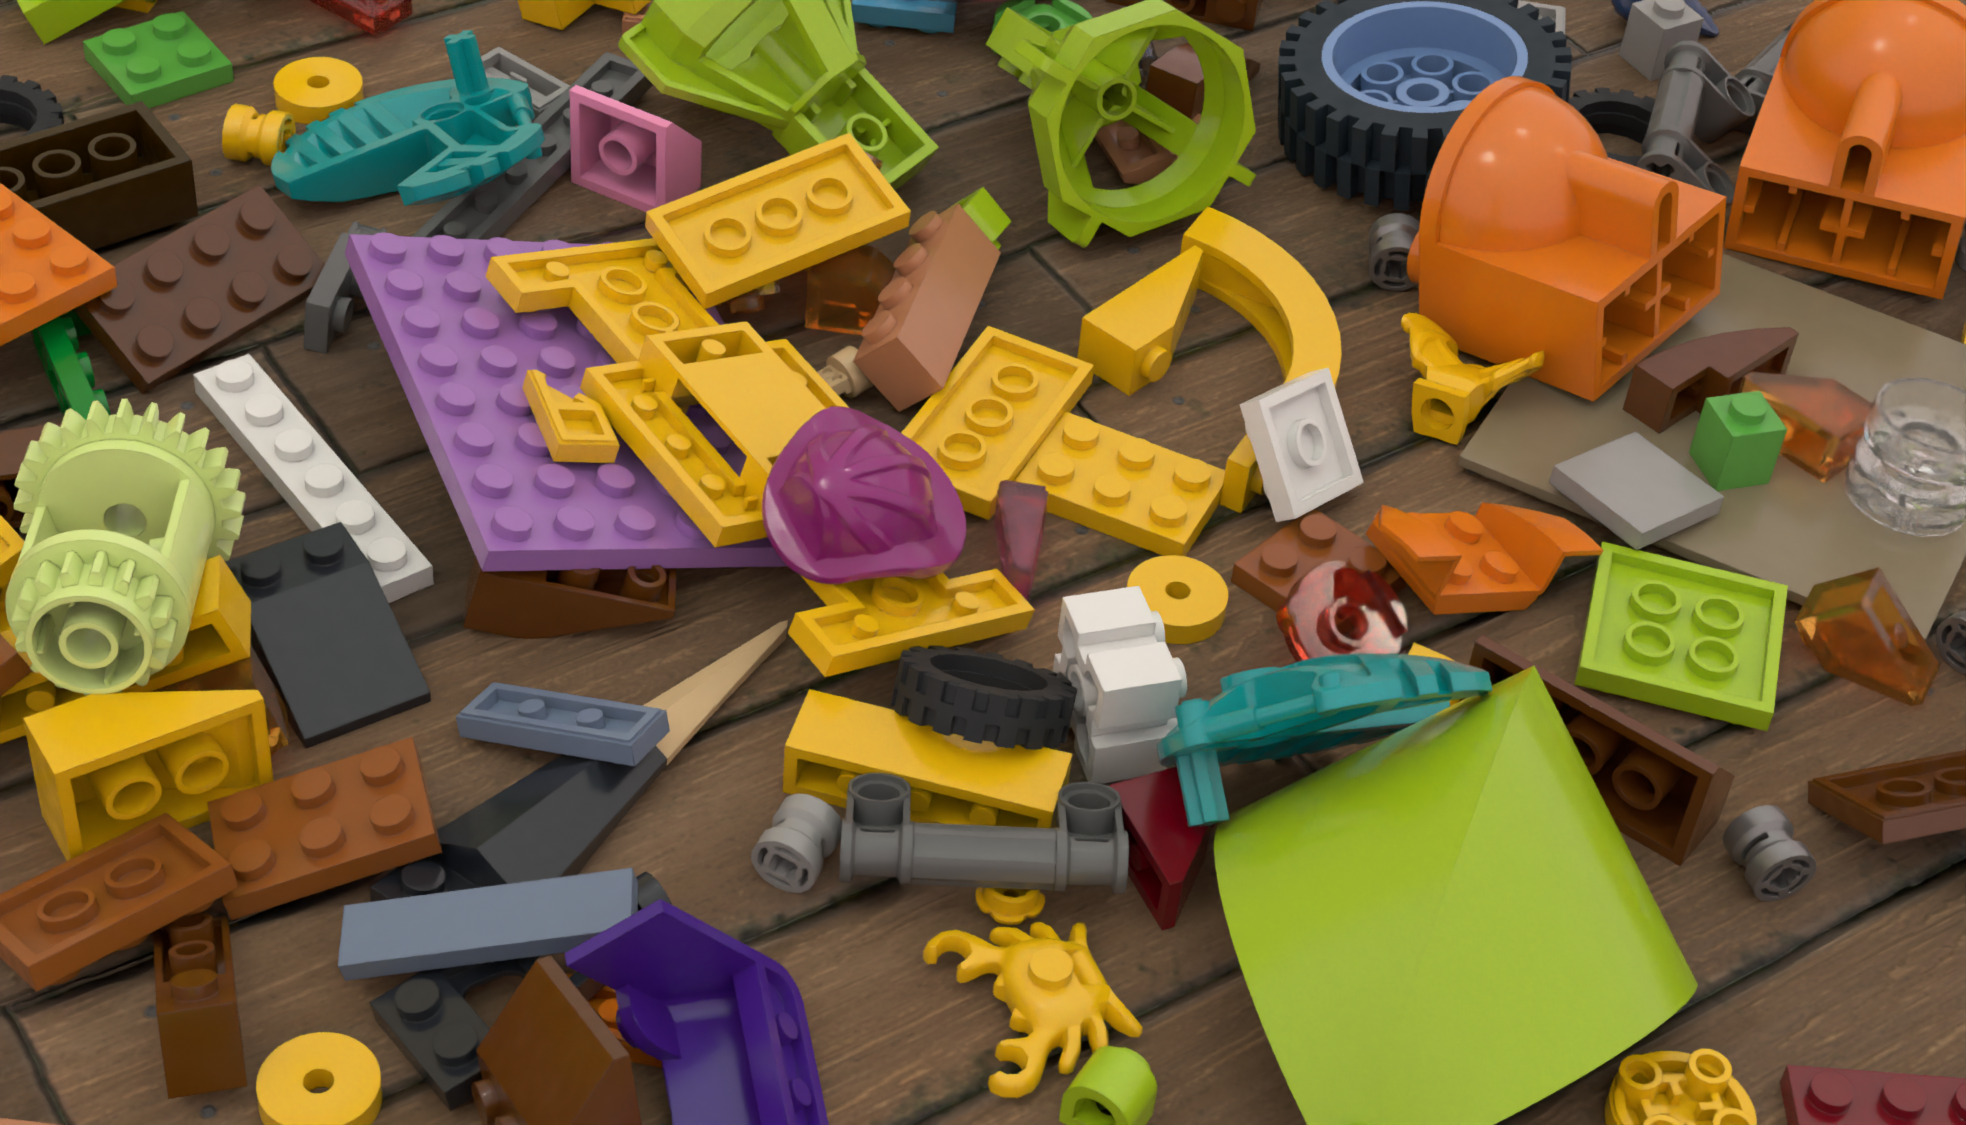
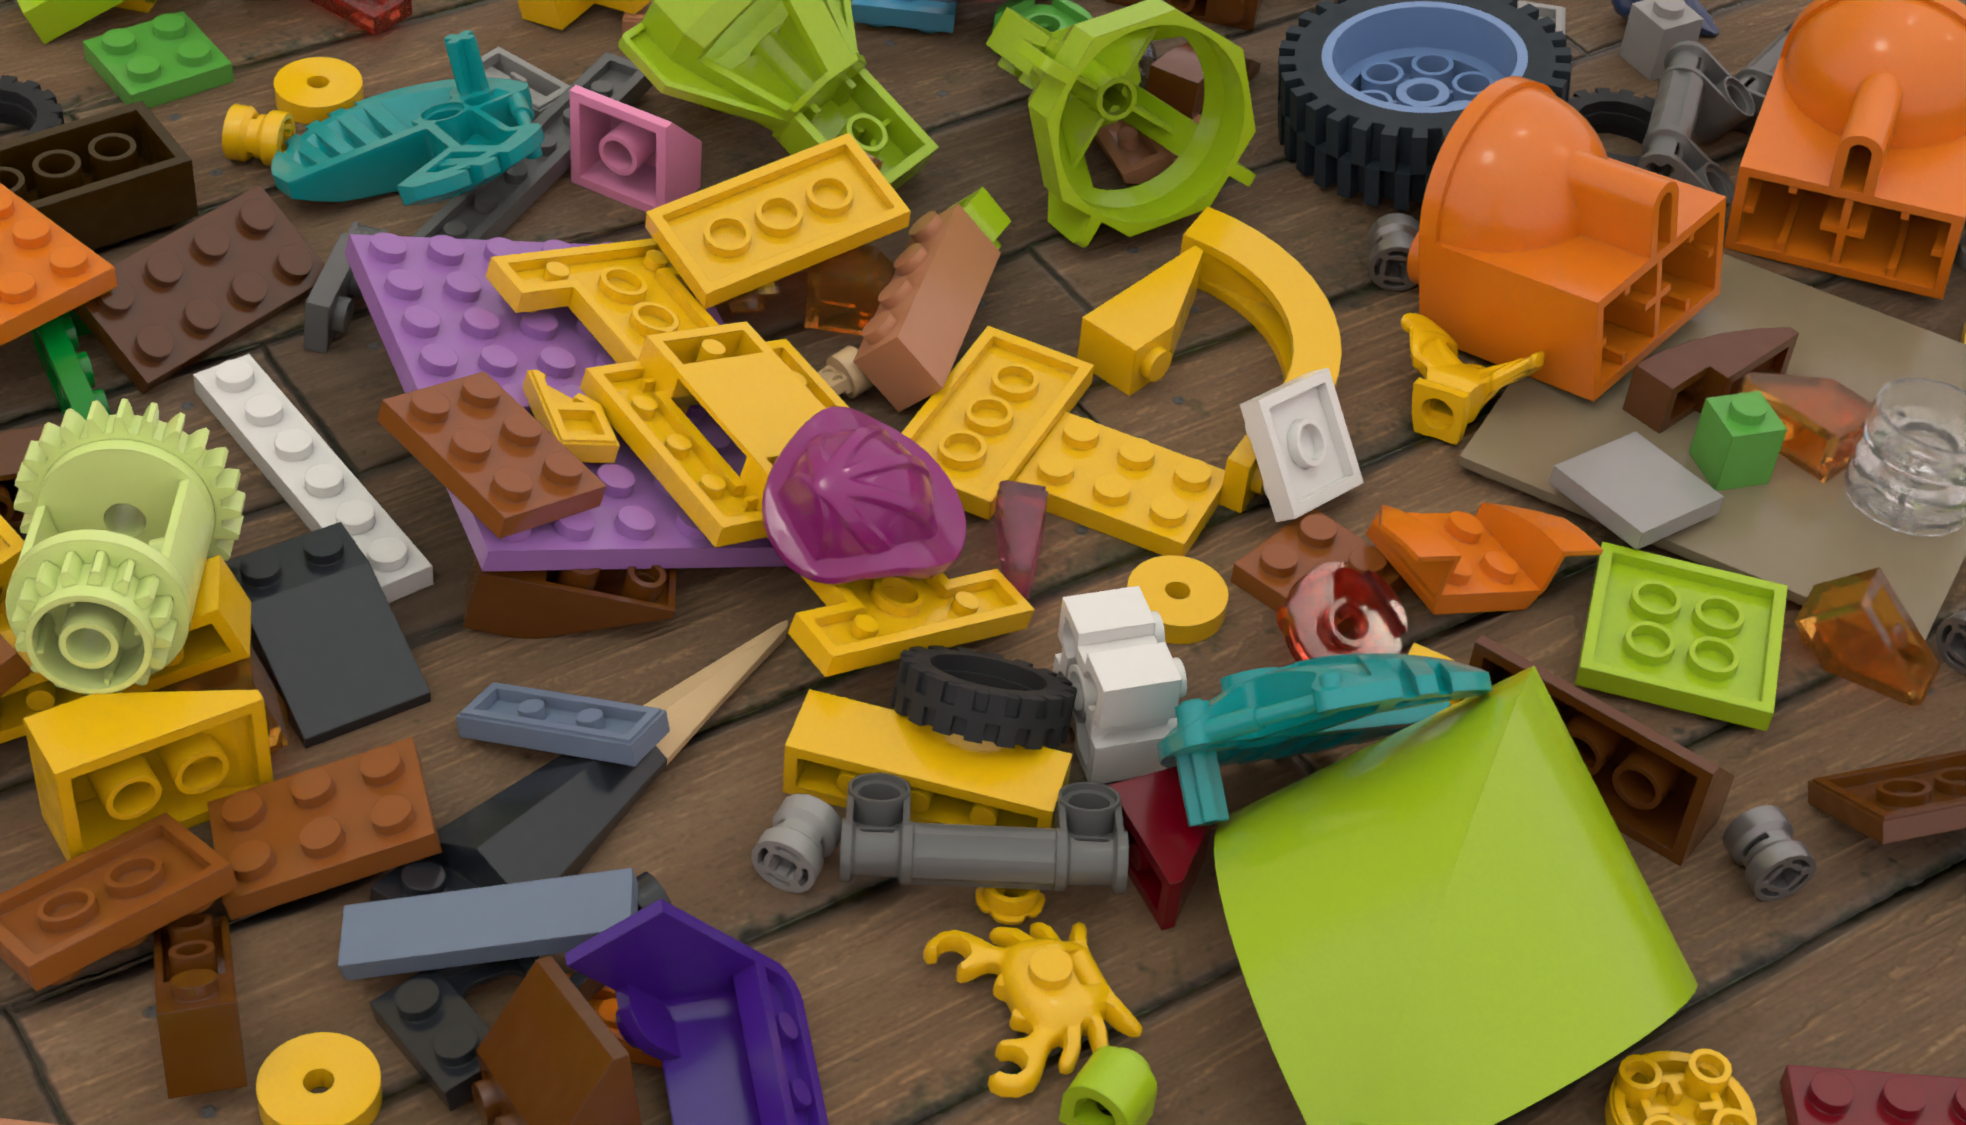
(491, 454): none -> dark orange plate

